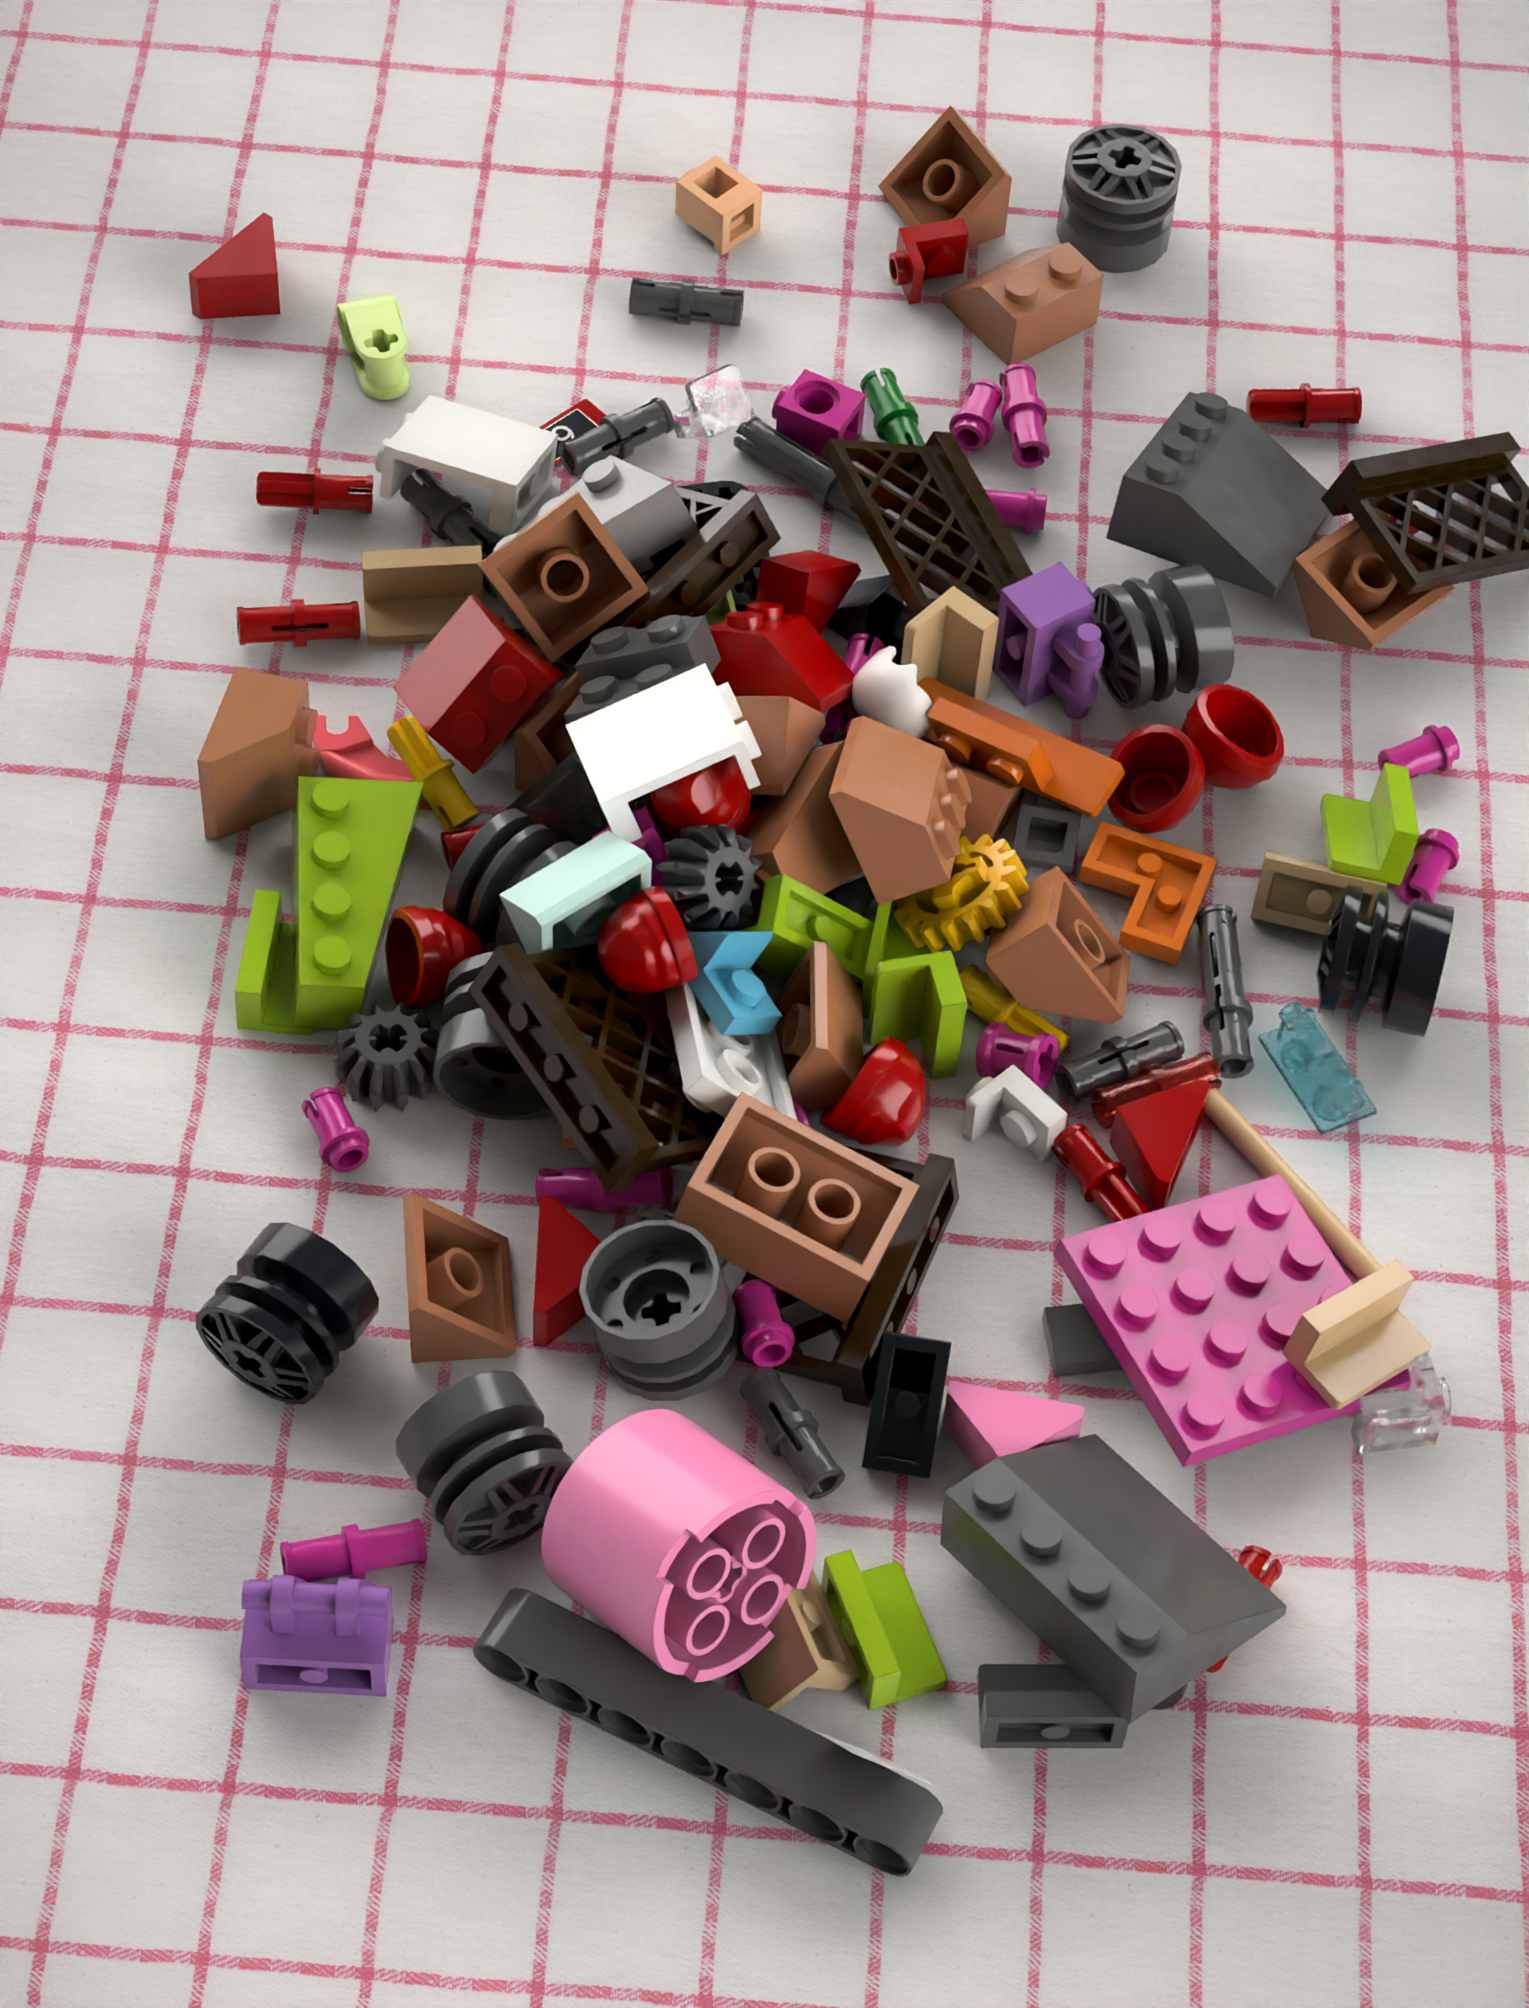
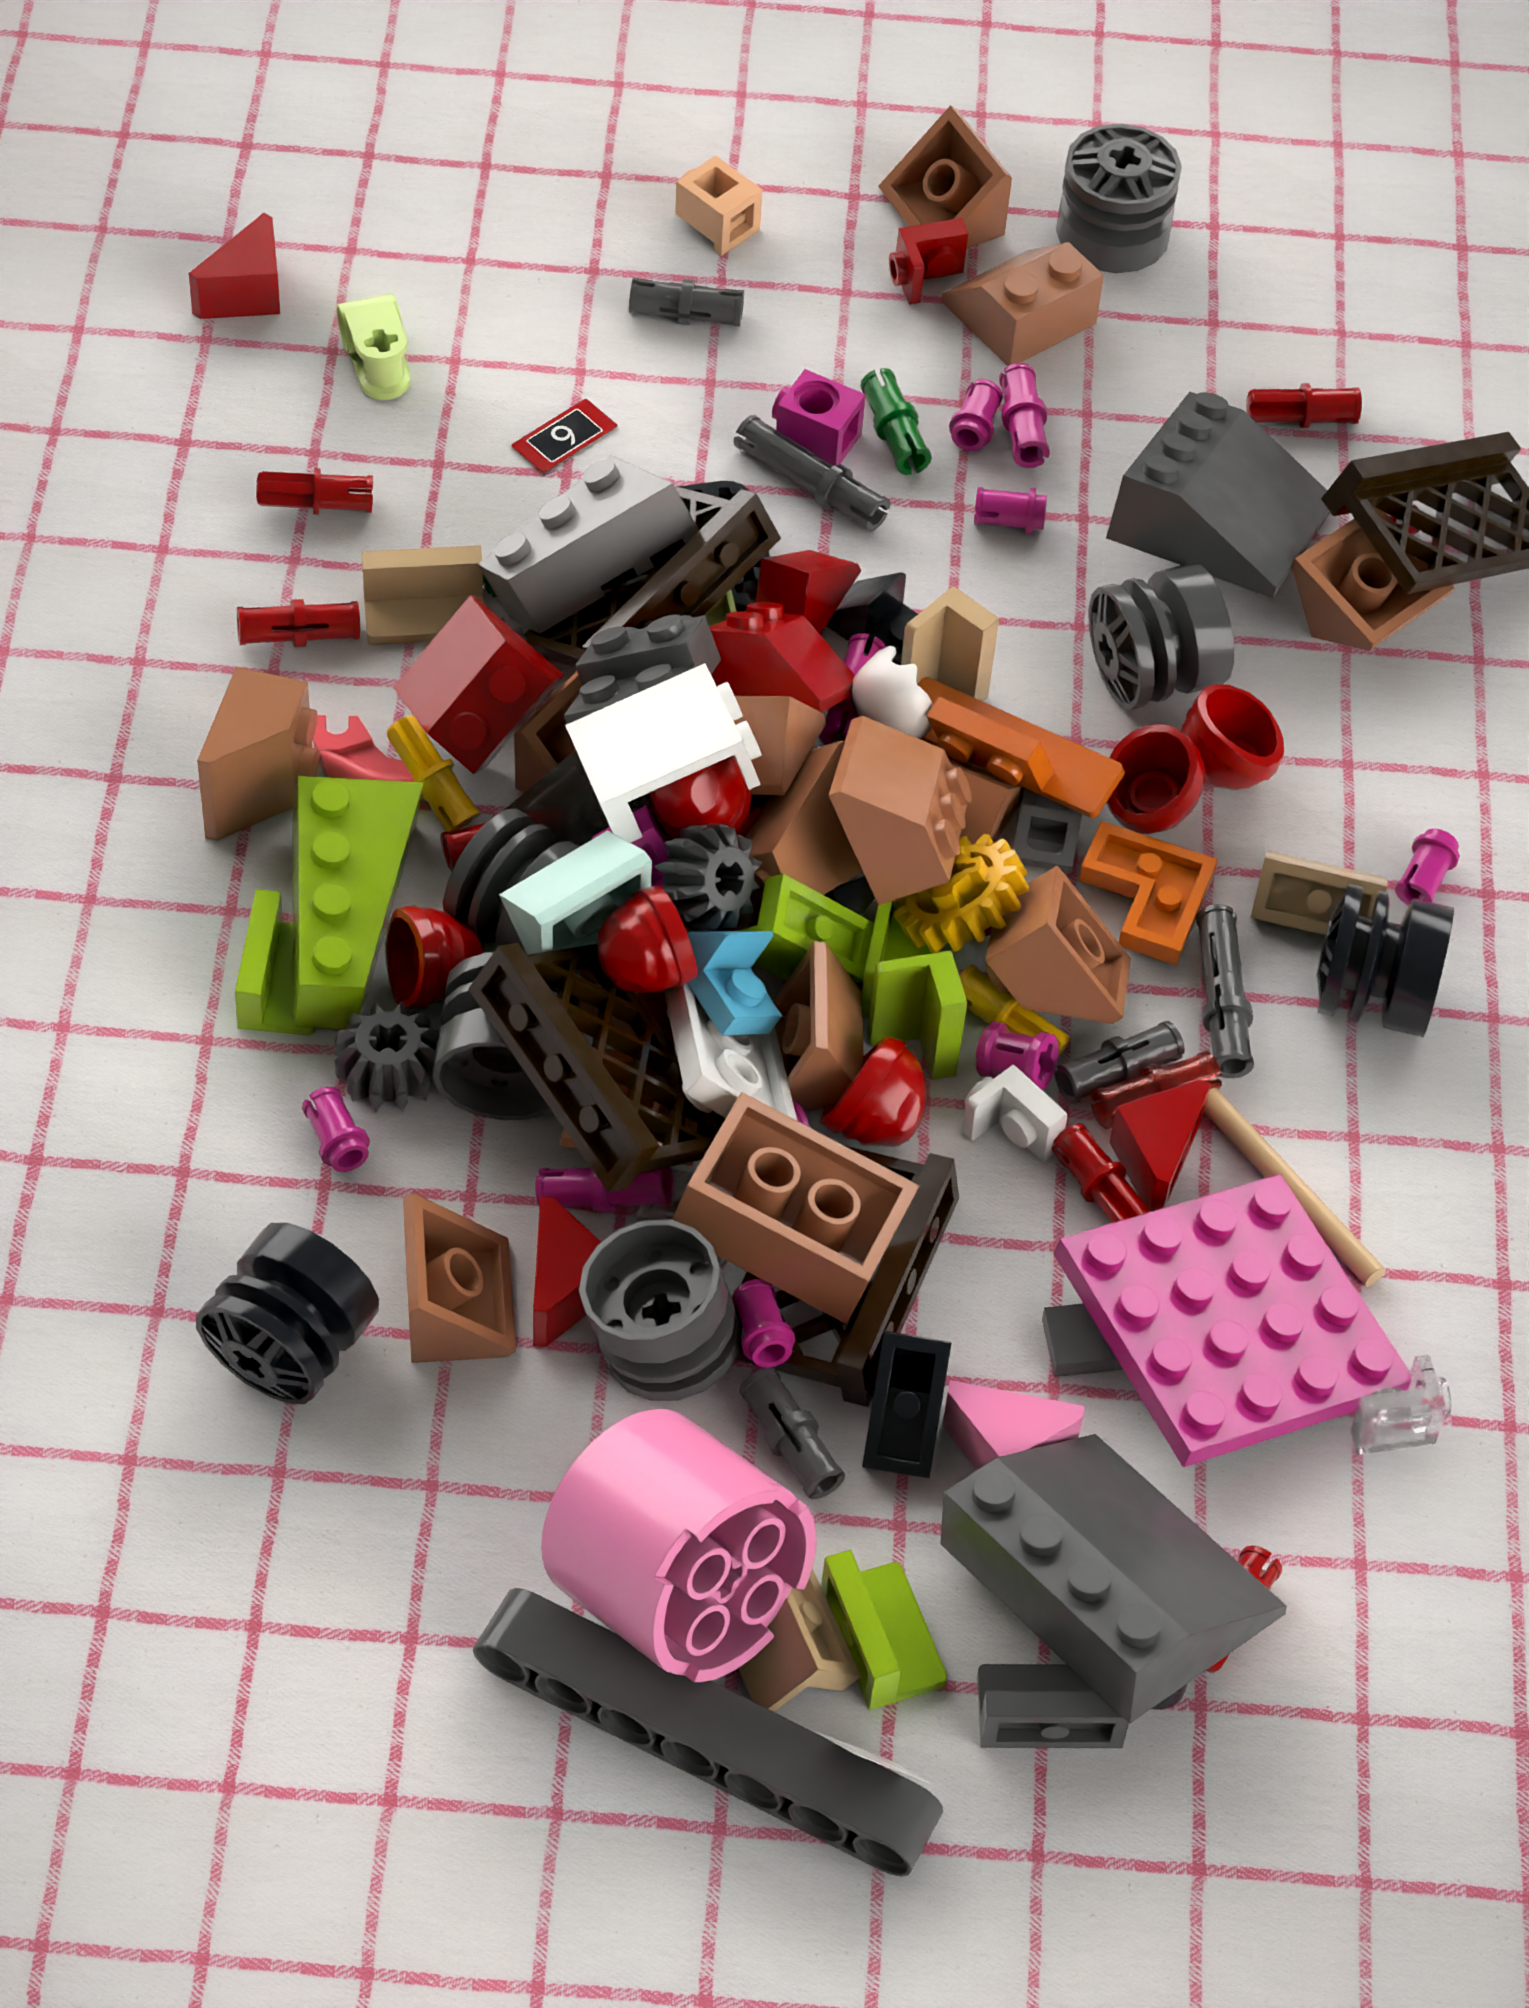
(316, 1636): medium lavender brick -> none
(355, 1551): dark pink pin -> none
(448, 514): dark grey pin -> none
(474, 448): white panel -> none
(484, 1461): dark grey wheel -> none
(564, 576): nougat slope -> none
(616, 436): dark grey pin -> none
(714, 404): clear bracket -> none
(958, 517): dark brown fence -> none
(1049, 640): medium lavender brick -> none
(1316, 1070): clear light blue hinge -> none
(1357, 1337): tan panel -> none
(1372, 836): lime panel -> none
(1424, 753): dark pink pin -> none

